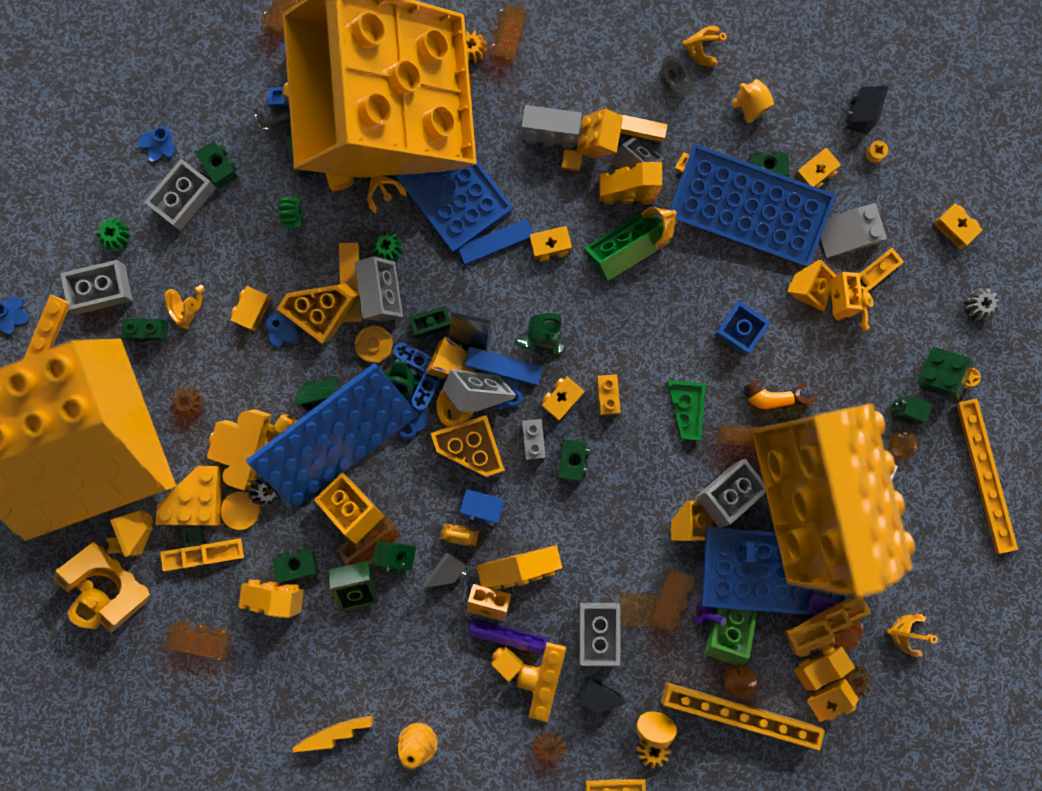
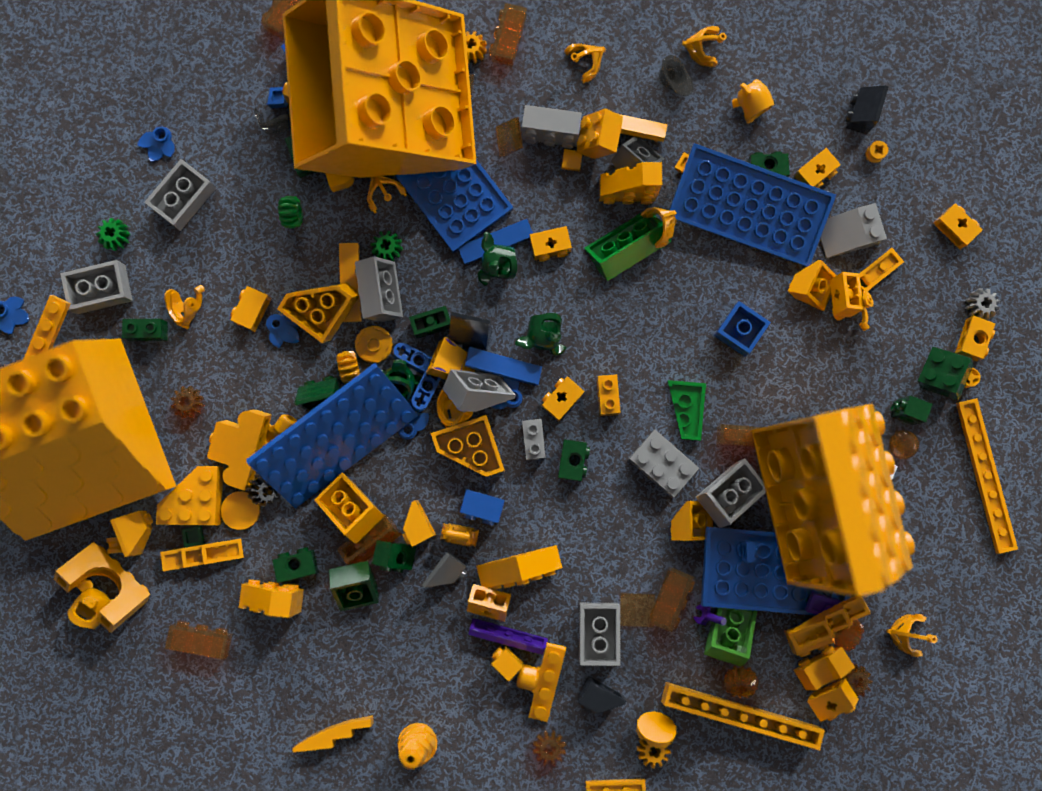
(209, 156): dark green brick -> none
(347, 366): none -> light orange gear
(417, 525): none -> light orange slope
(497, 261): none -> dark green piece
(509, 137): none -> clear orange piece
(597, 53): none -> light orange helmet
(663, 463): none -> light grey brick
(766, 400): light orange piece -> none
(983, 330): none -> light orange brick

